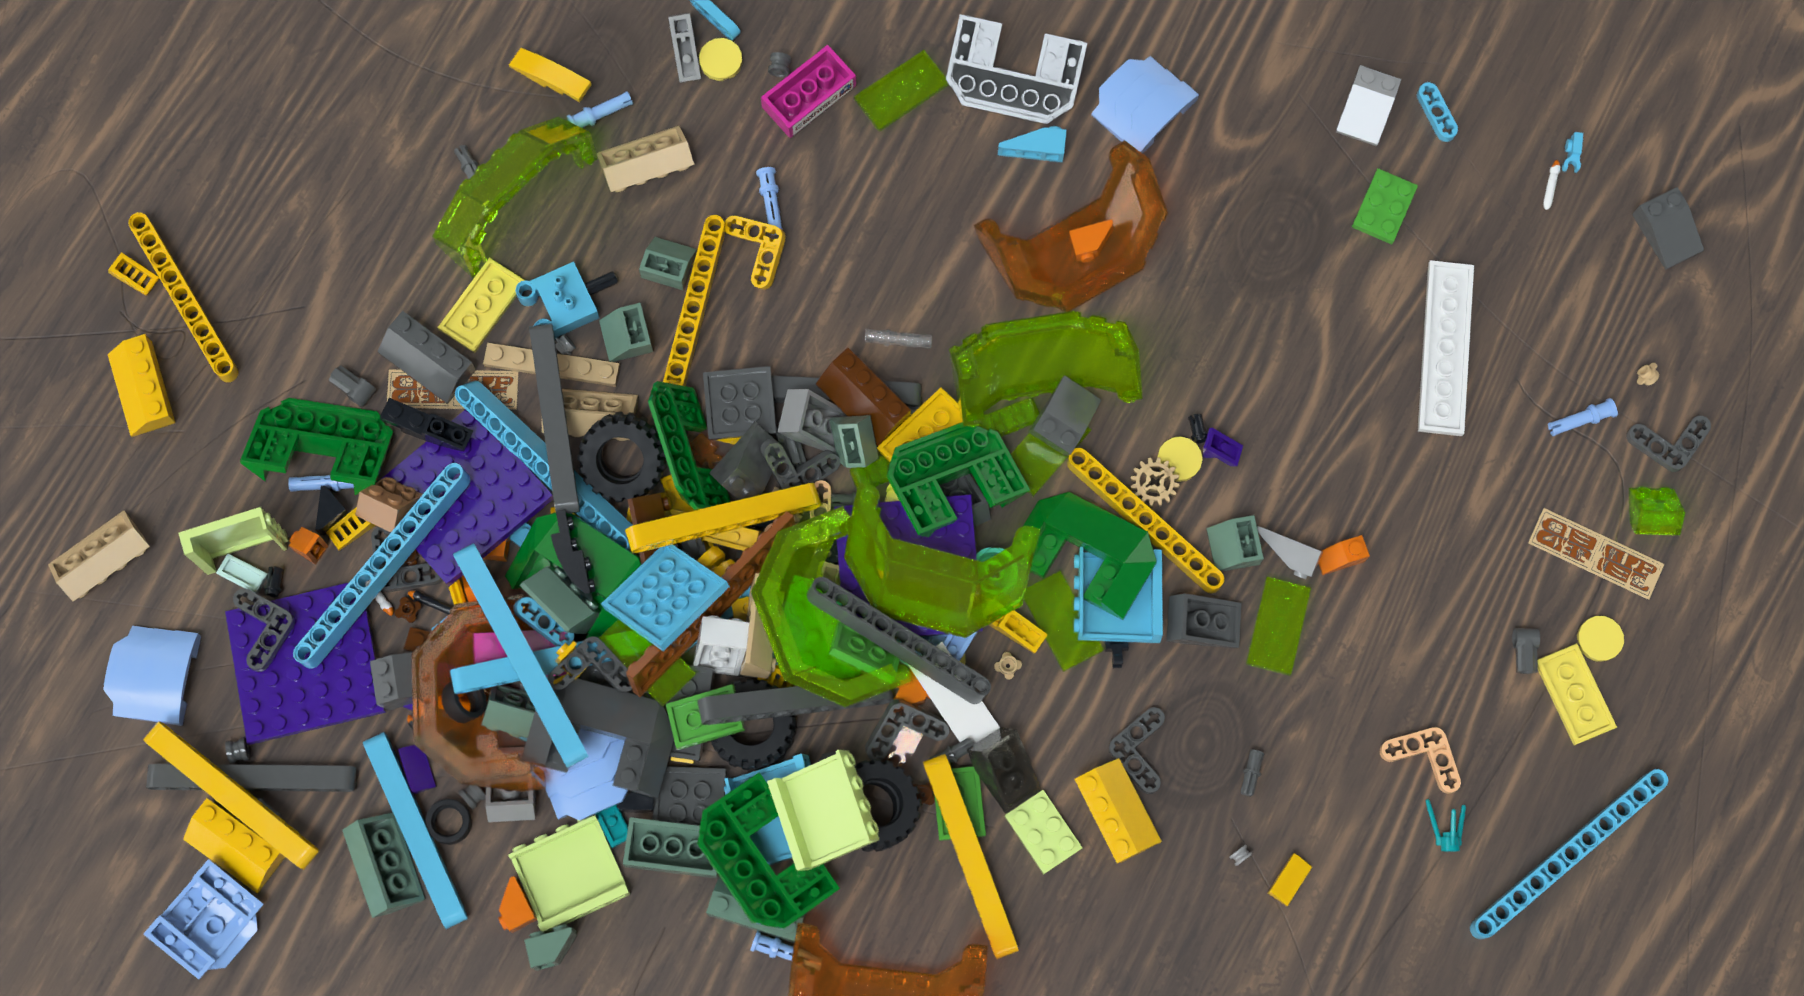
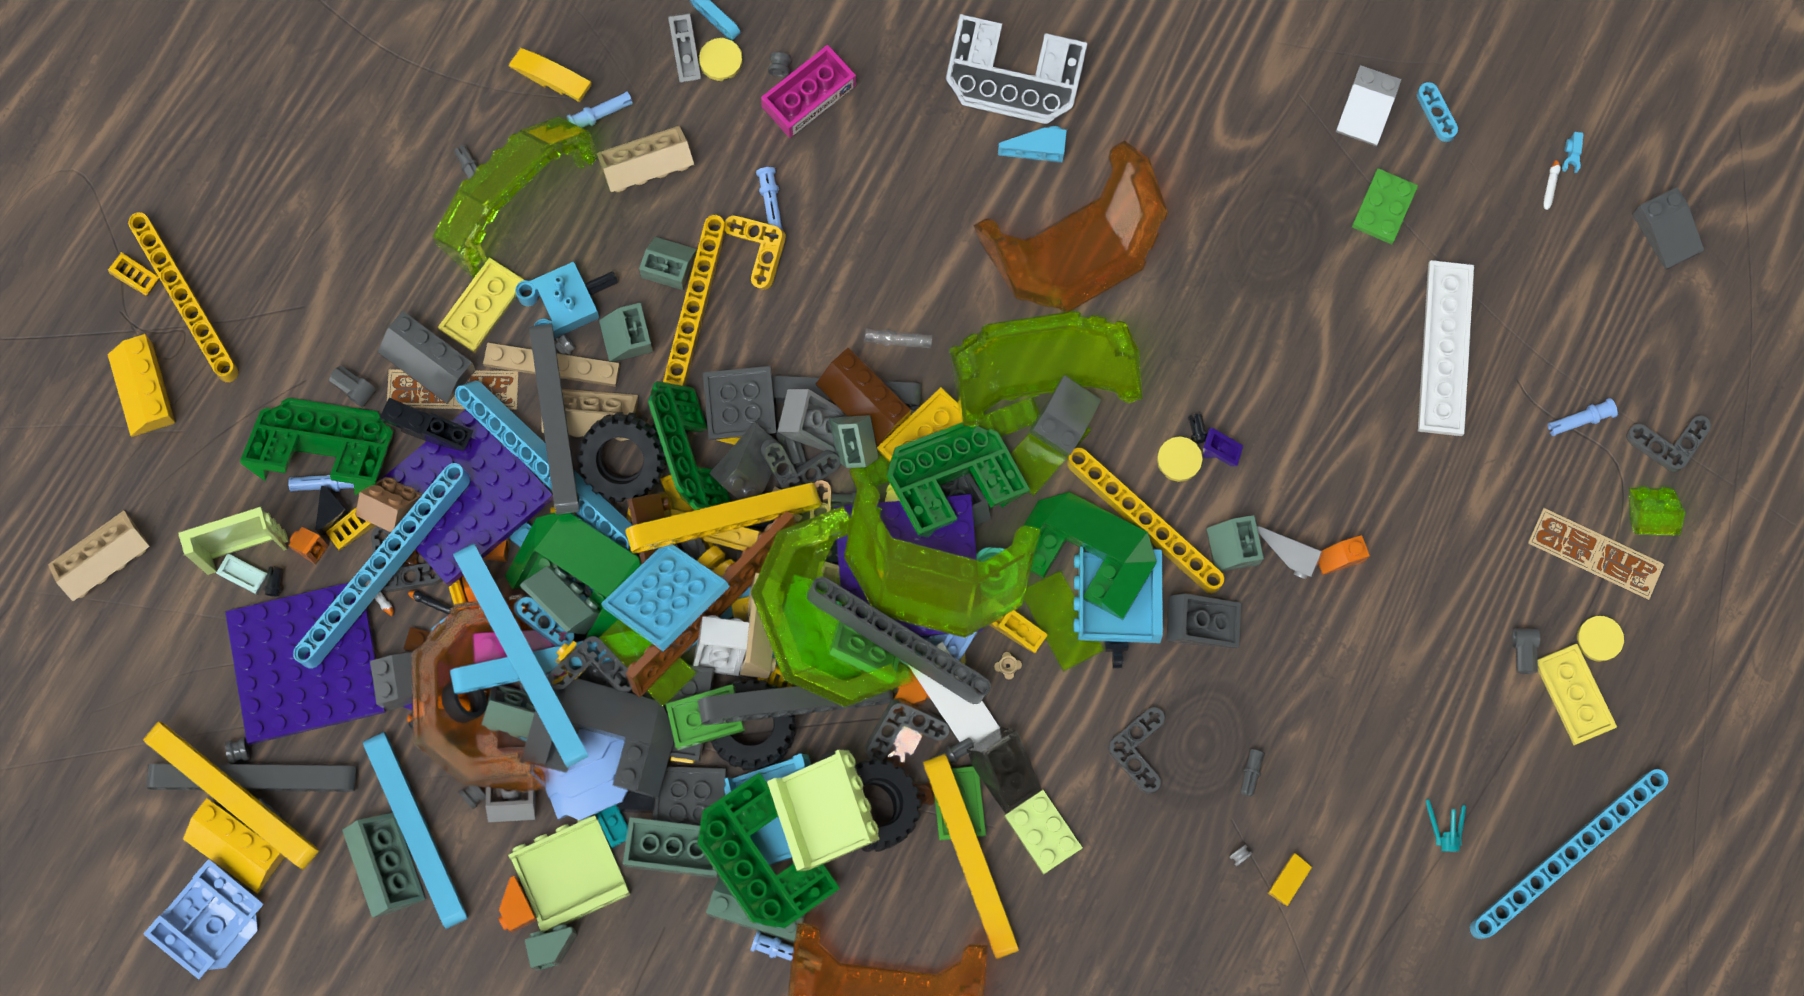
(150, 674): light blue slope -> none
(271, 620): dark grey beam -> none
(412, 614): reddish brown plate -> none
(417, 769): dark purple slope -> none
(431, 817): black tyre -> none
(571, 558): black slope -> none
(704, 450): clear orange plate -> none
(901, 90): clear neon green tile -> none
(1090, 240): orange slope -> none
(1118, 810): yellow slope -> none
(1141, 101): light blue slope -> none
(1166, 473): tan gear -> none
(1278, 626): clear neon green tile -> none
(1432, 750): light nougat beam -> none
(1648, 374): tan plate -> none

